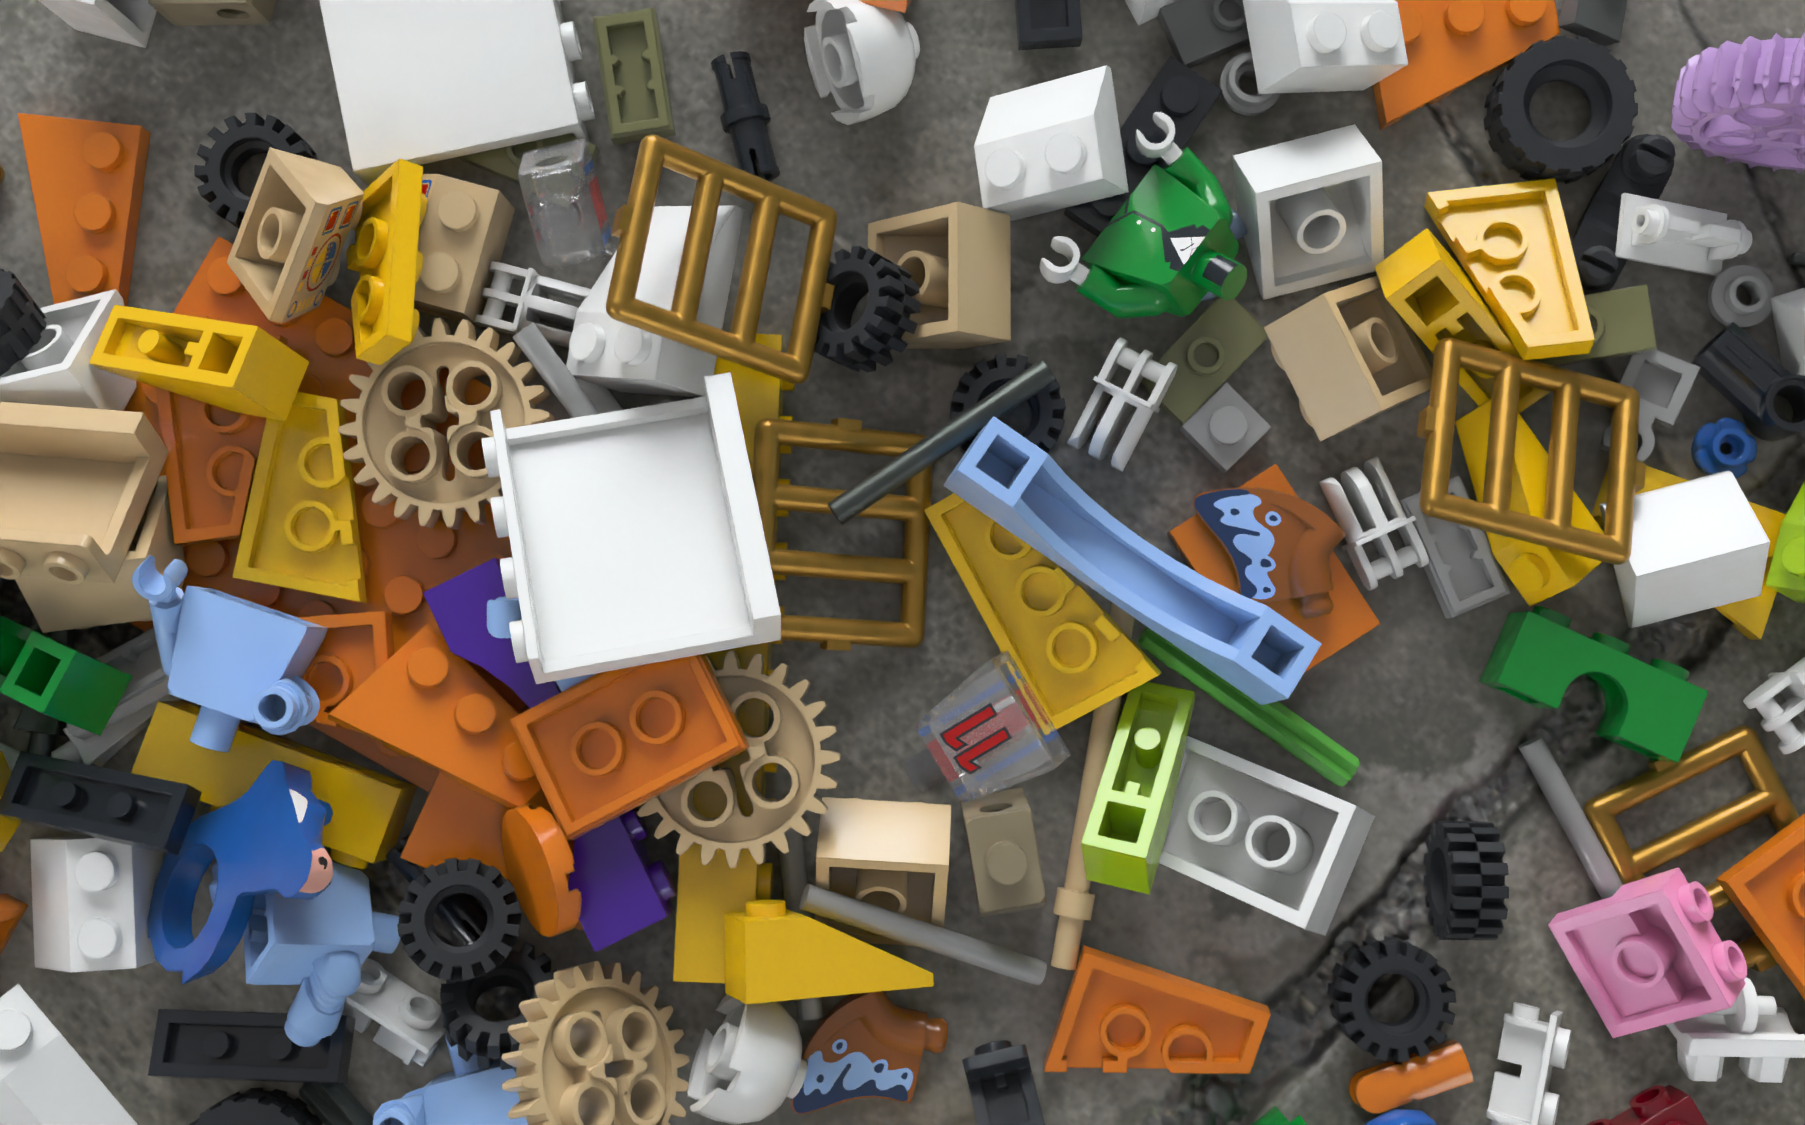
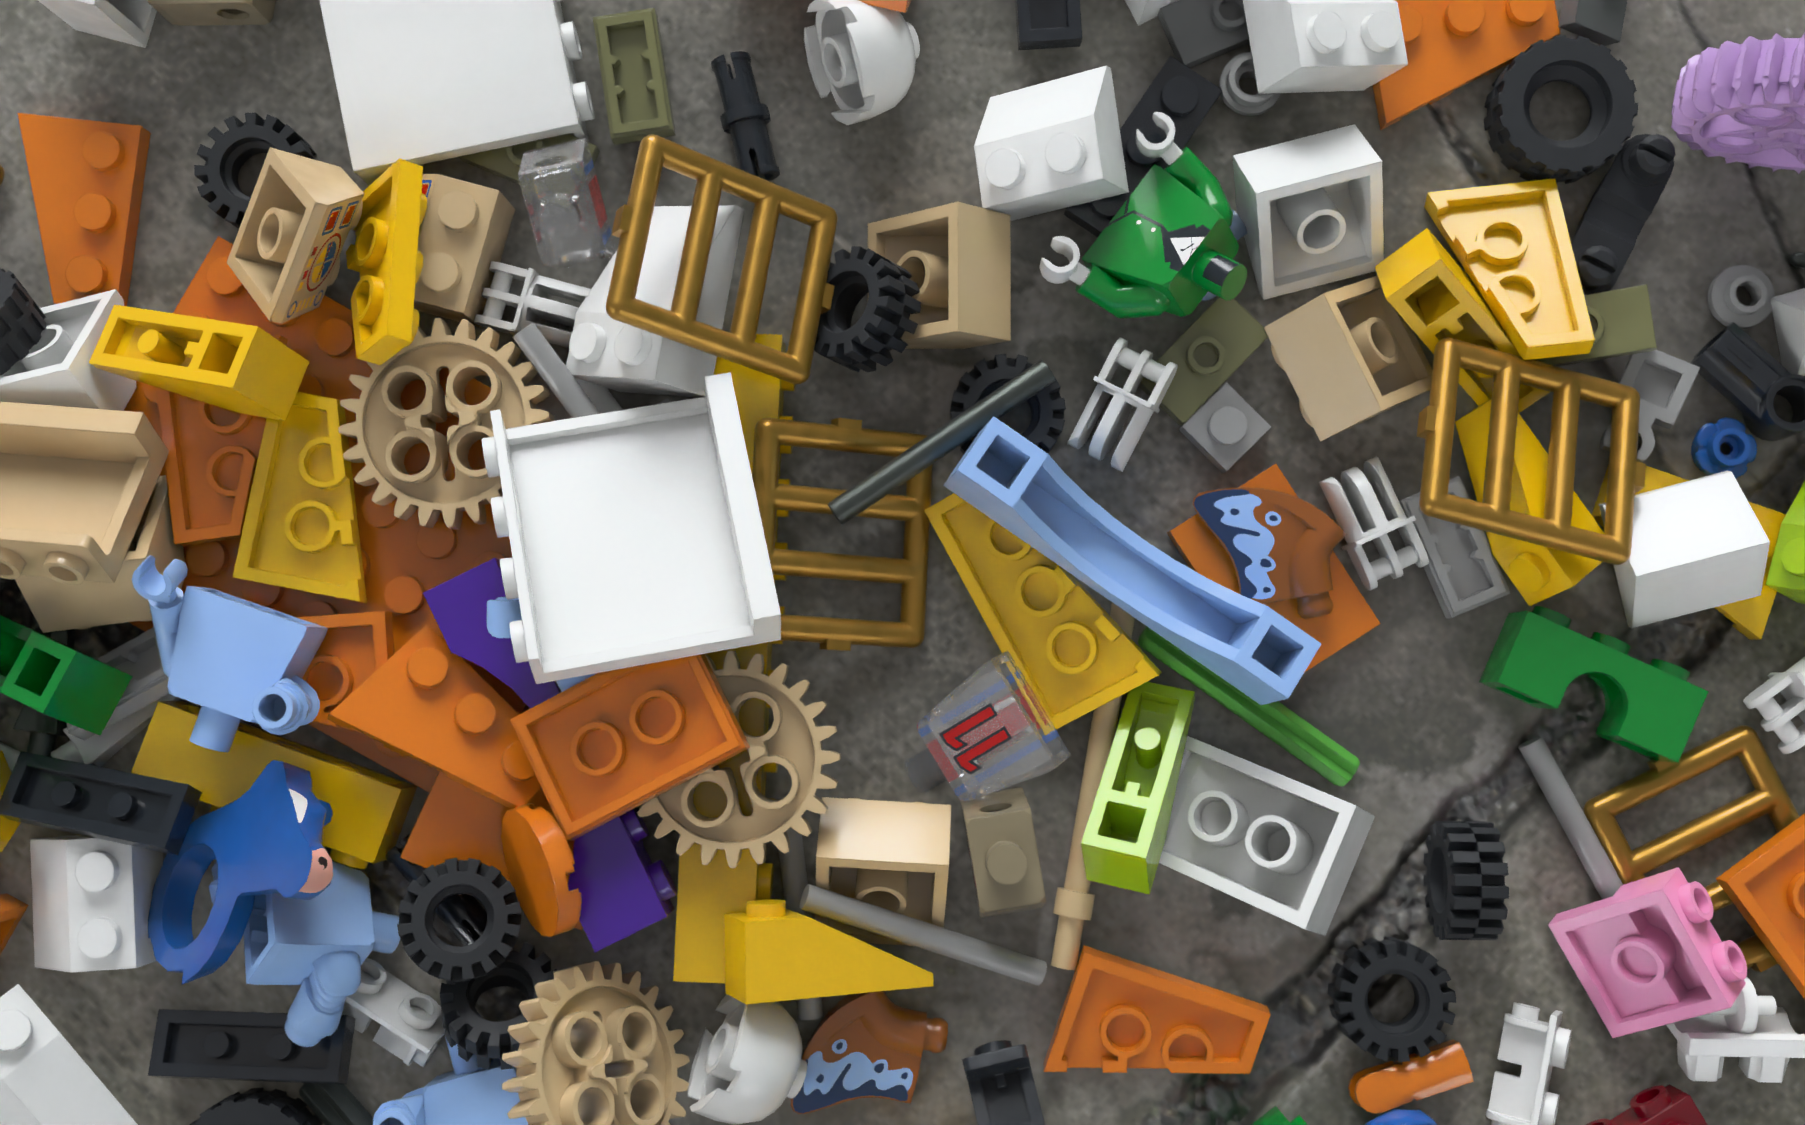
(1678, 235): white hinge -> none

